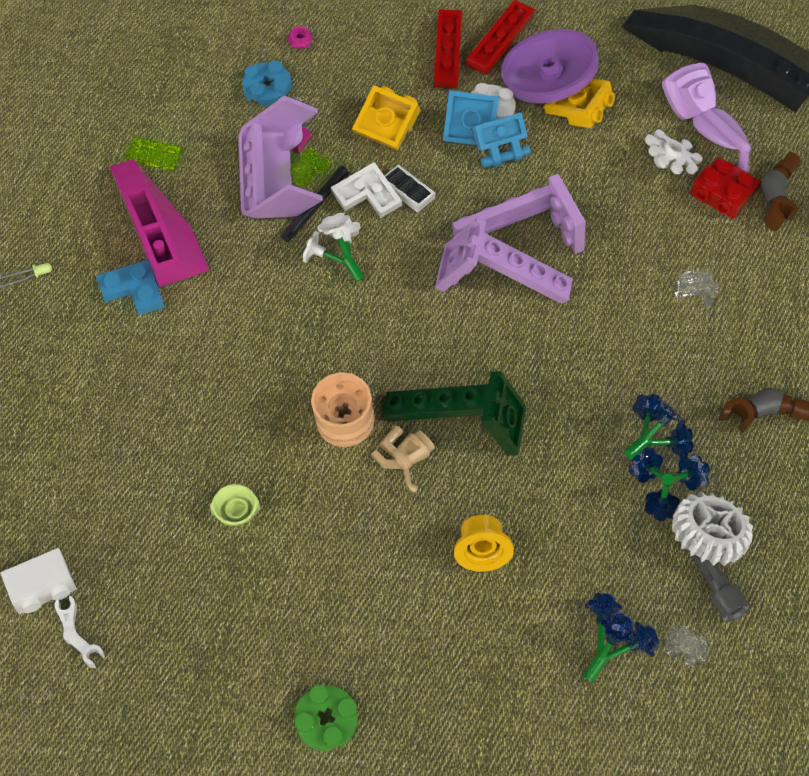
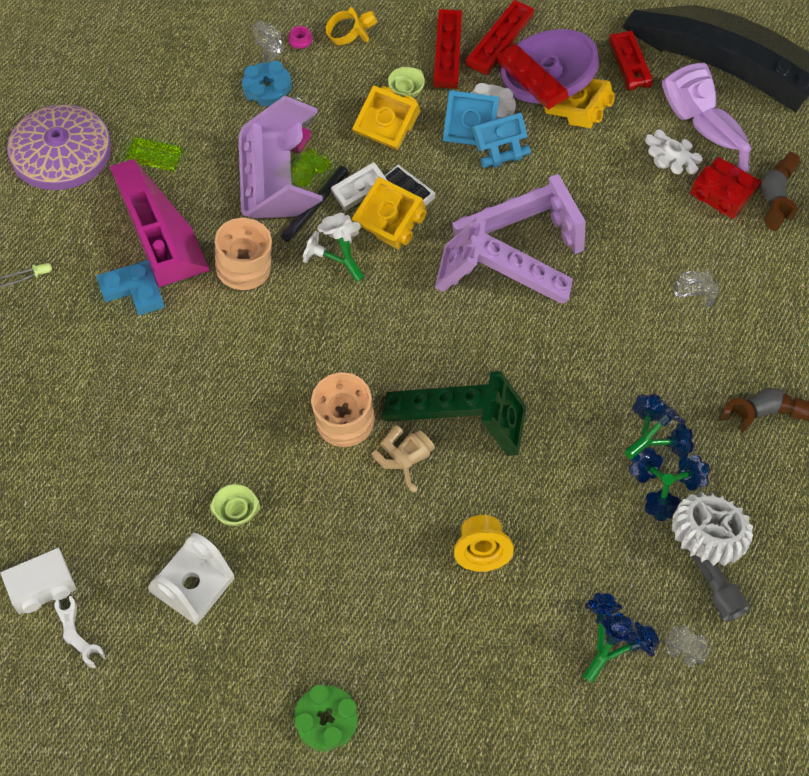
(59, 147): none -> medium lavender dish
(195, 559): none -> white hose
(243, 253): none -> light nougat wheel
(269, 39): none -> clear bracket
(365, 21): none -> yellow piece
(390, 213): none -> yellow plate
(406, 81): none -> yellowish green hat
(532, 76): none -> red plate
(630, 60): none -> red plate

